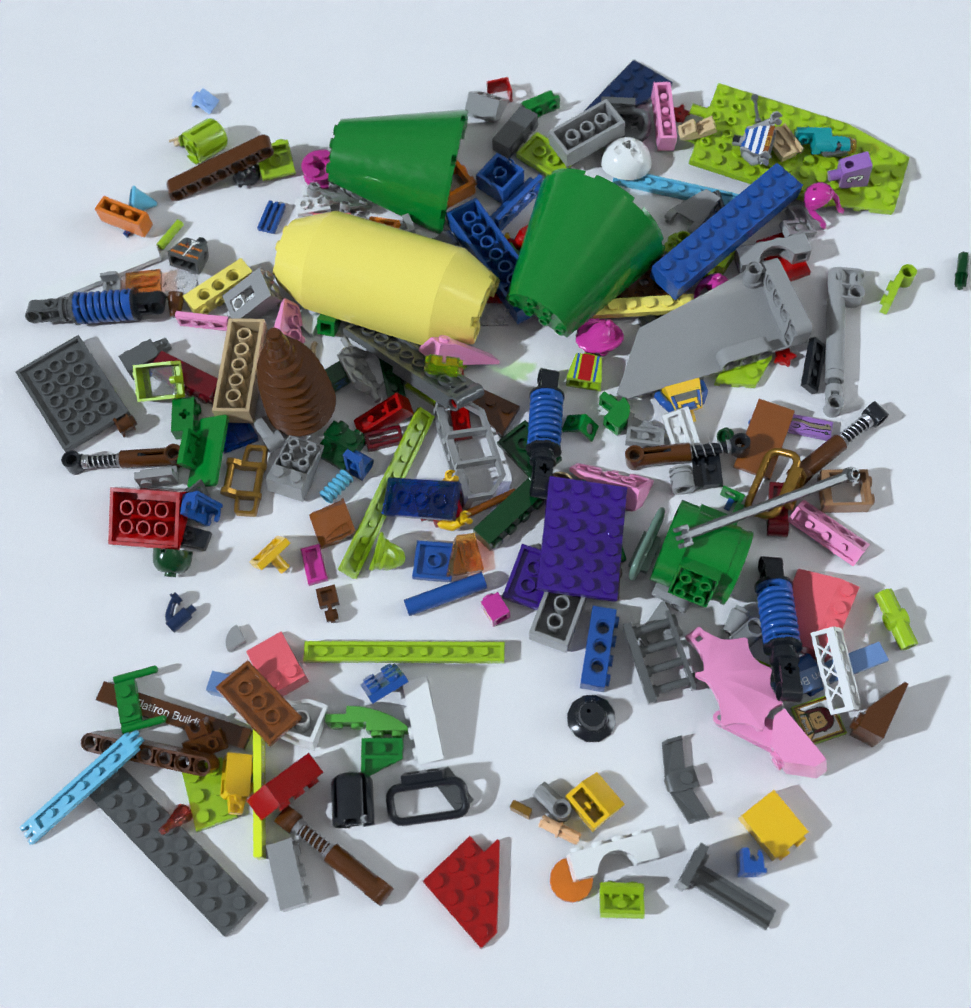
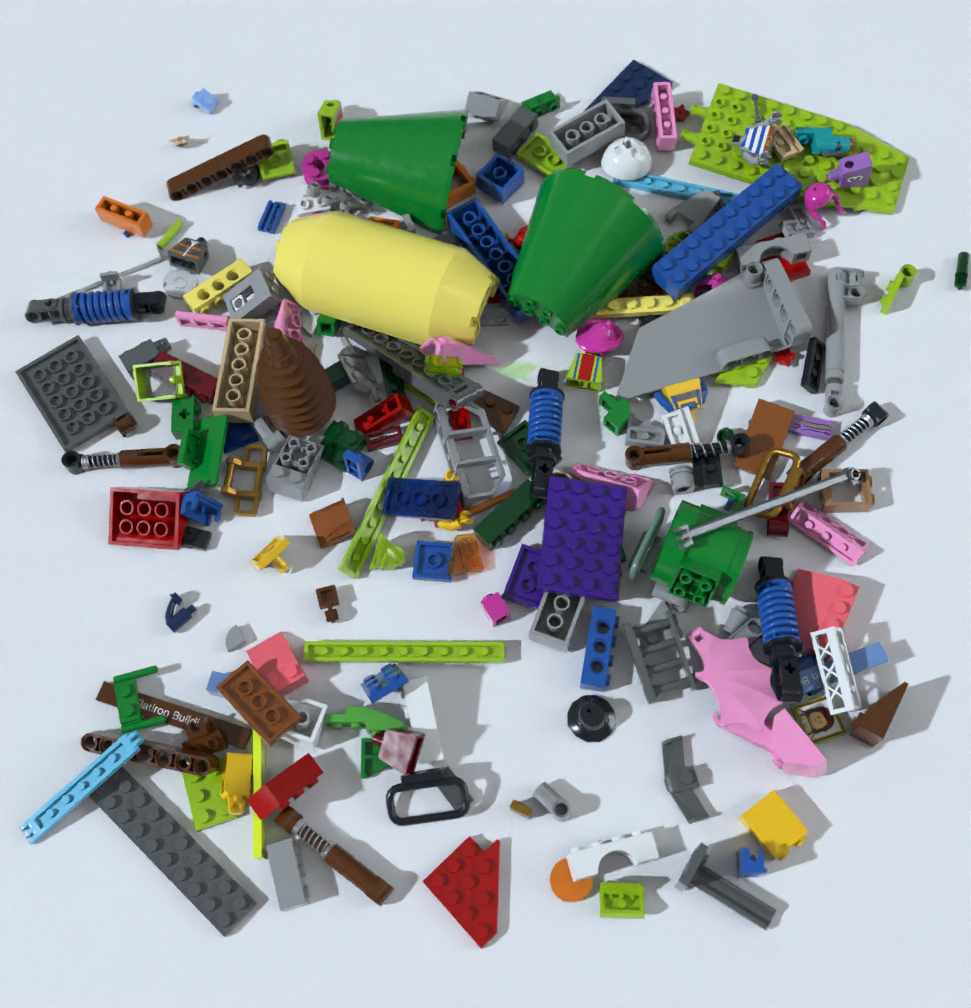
(140, 200): medium azure hat -> none
(144, 280): clear orange wing -> none
(157, 477): light grey bracket -> none
(171, 561): dark green cylinder -> none
(175, 302): reddish brown cone -> none
(180, 815): clear red cone -> none
(204, 140): lime cylinder -> none
(314, 564): dark pink tile -> none
(329, 113): none -> lime torso
(336, 486): medium azure piece -> none
(352, 800): black cylinder -> none
(399, 748): none -> torso
(445, 594): blue piece -> none
(500, 85): red bracket -> none
(516, 202): blue fence -> none
(560, 830): light nougat axle -> none
(579, 423): green bracket -> none
(594, 801): yellow slope -> none
(692, 130): tan slope -> none
(896, 619): lime piece -> none

